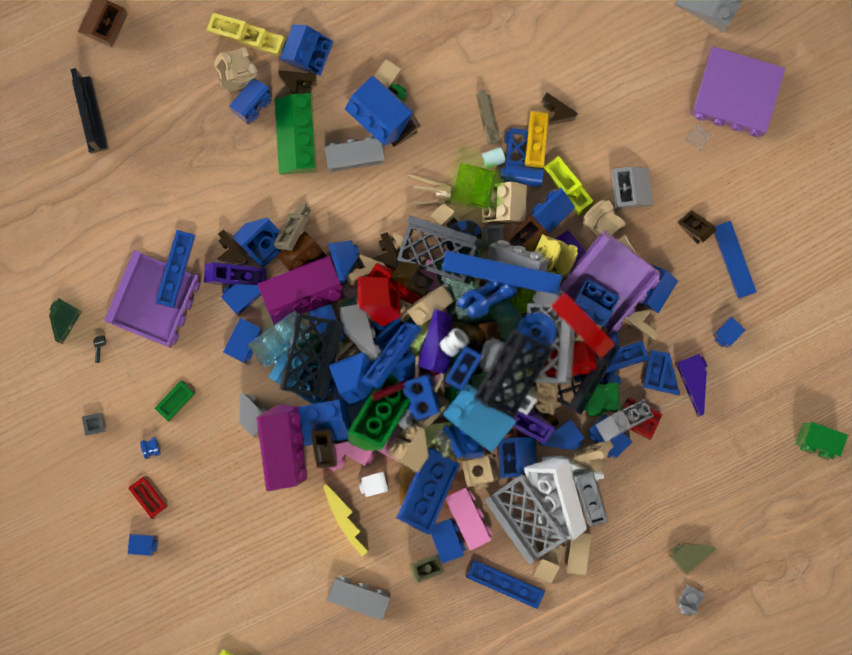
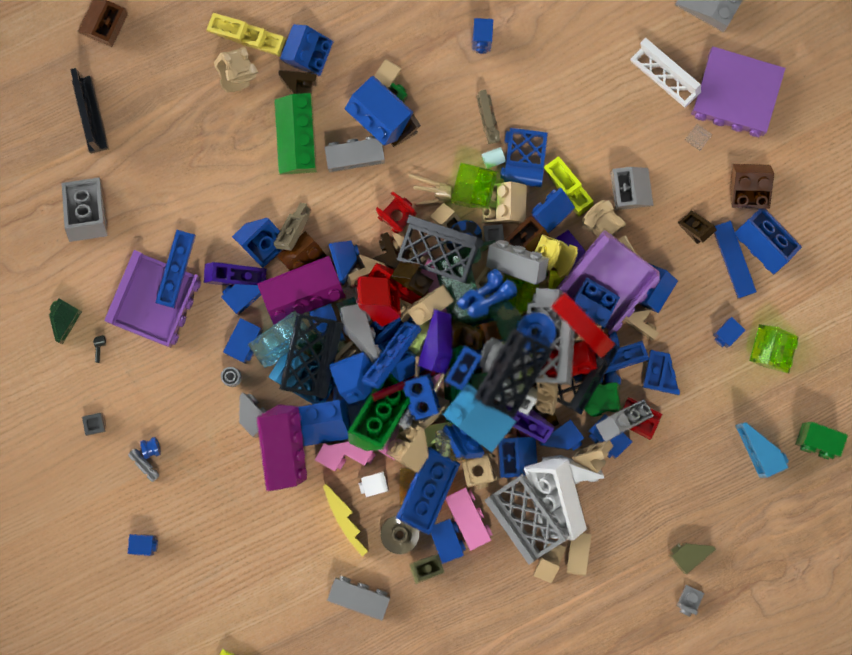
(83, 210): none -> light grey slope
(143, 465): none -> light grey axle
(157, 510): red tile -> none
(174, 401): green tile -> none
(231, 376): none -> light grey wheel
(232, 255): dark brown slope -> none
(251, 101): blue slope -> none
(324, 448): dark brown slope -> none
(395, 544): none -> dark tan dish
(400, 204): none -> red piece
(456, 340): white wheel -> none
(482, 35): none -> blue brick
(501, 272): blue tile -> none
(505, 584): blue tile -> none
(537, 139): yellow tile -> none
(563, 112): dark brown slope -> none
(590, 497): tile -> none
(669, 66): none -> white fence
(694, 375): dark purple slope -> none
(751, 186): none -> reddish brown slope
(763, 454): none -> dark azure slope
(768, 240): none -> blue slope
(774, 348): none -> clear neon green slope

